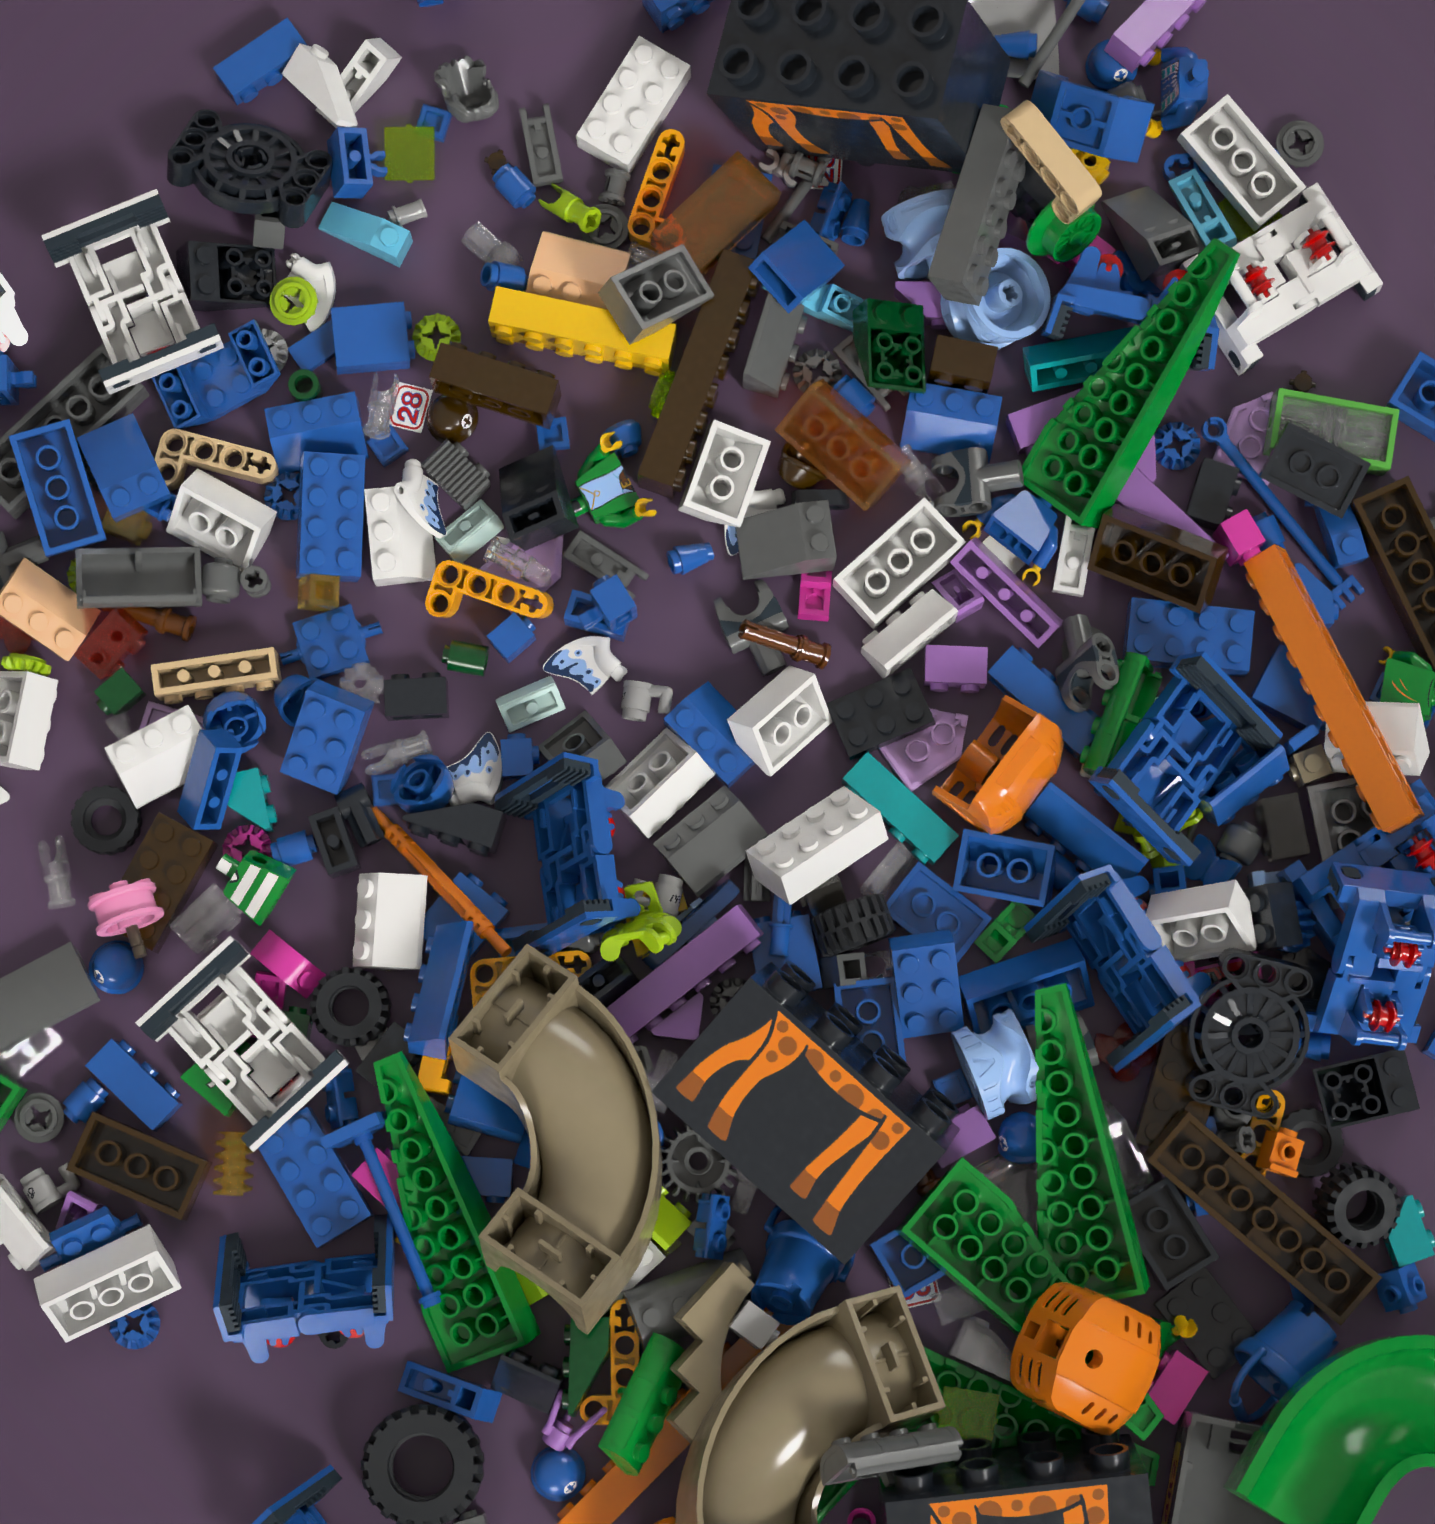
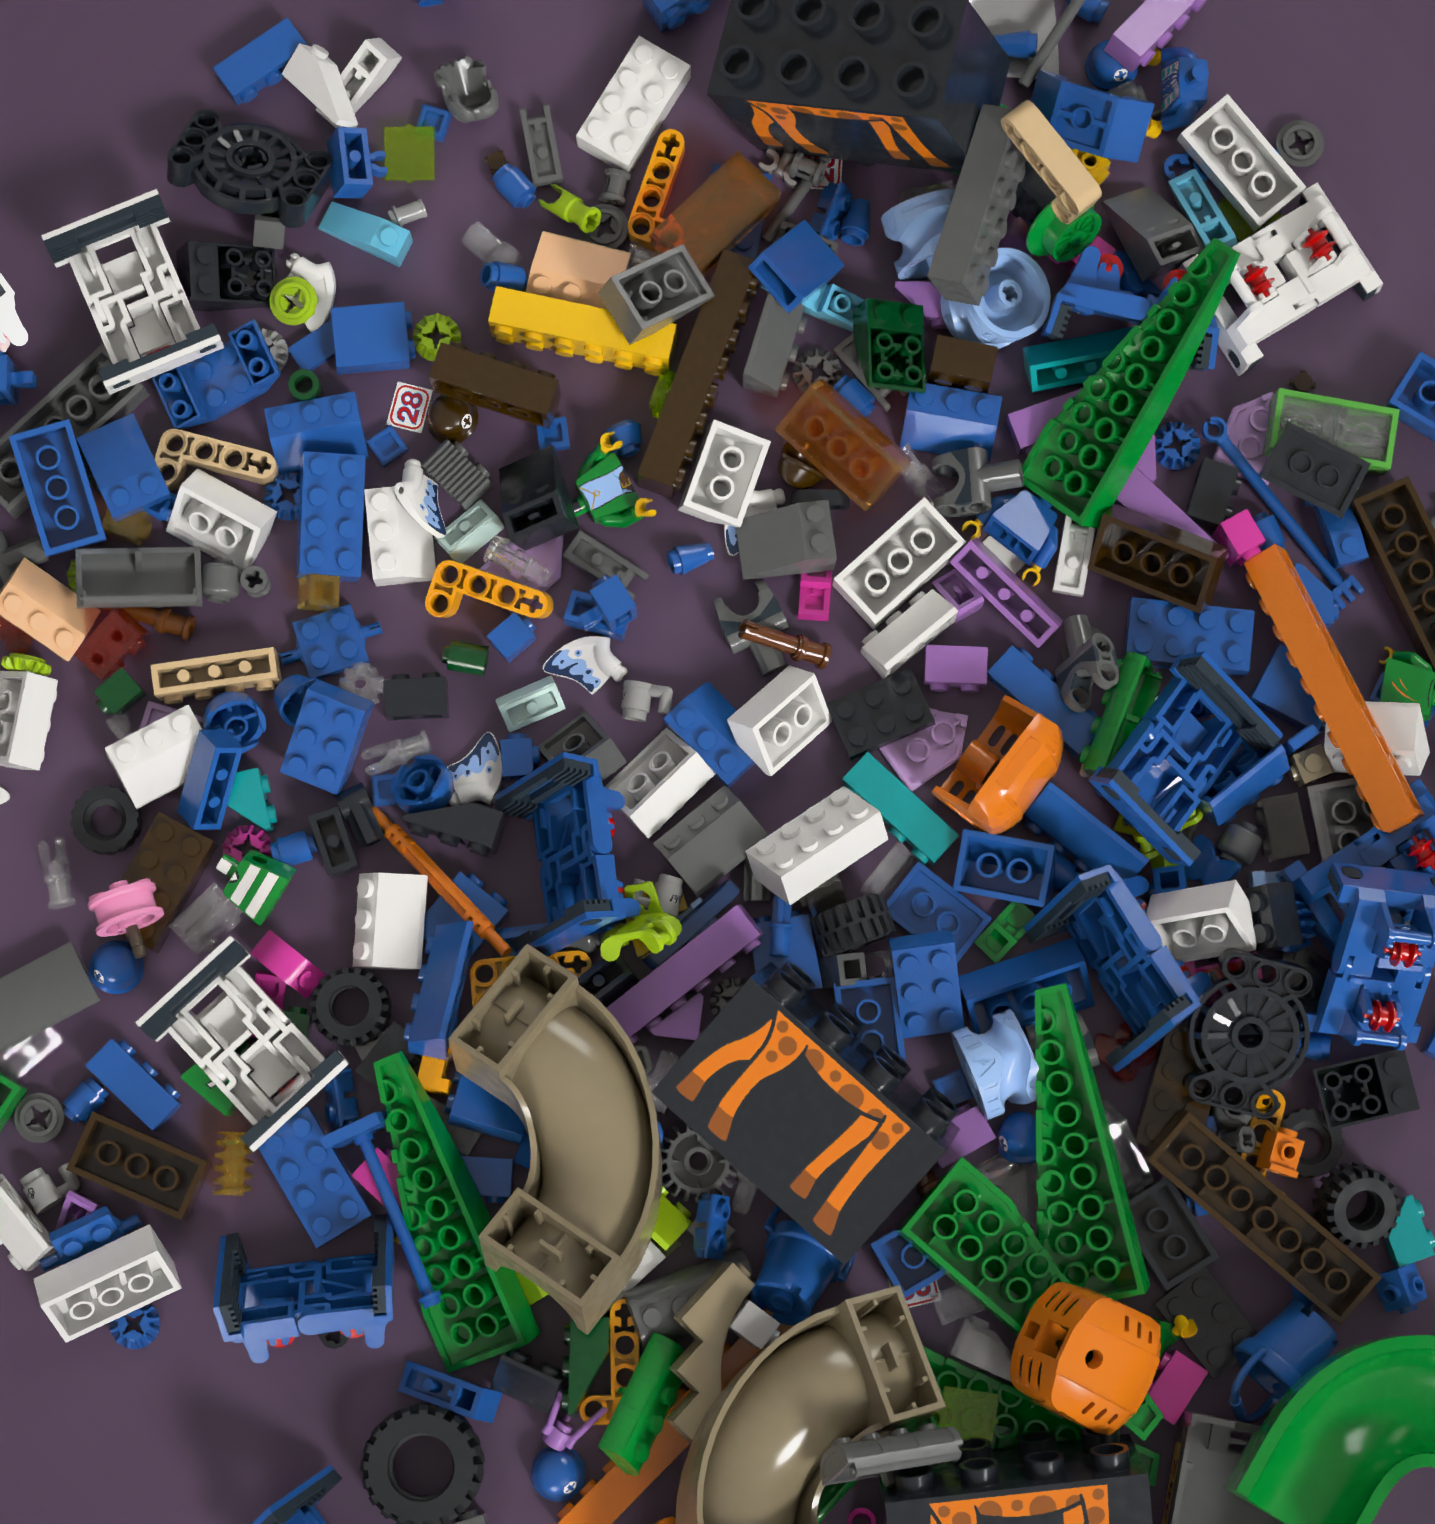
(380, 409): clear piece -> none

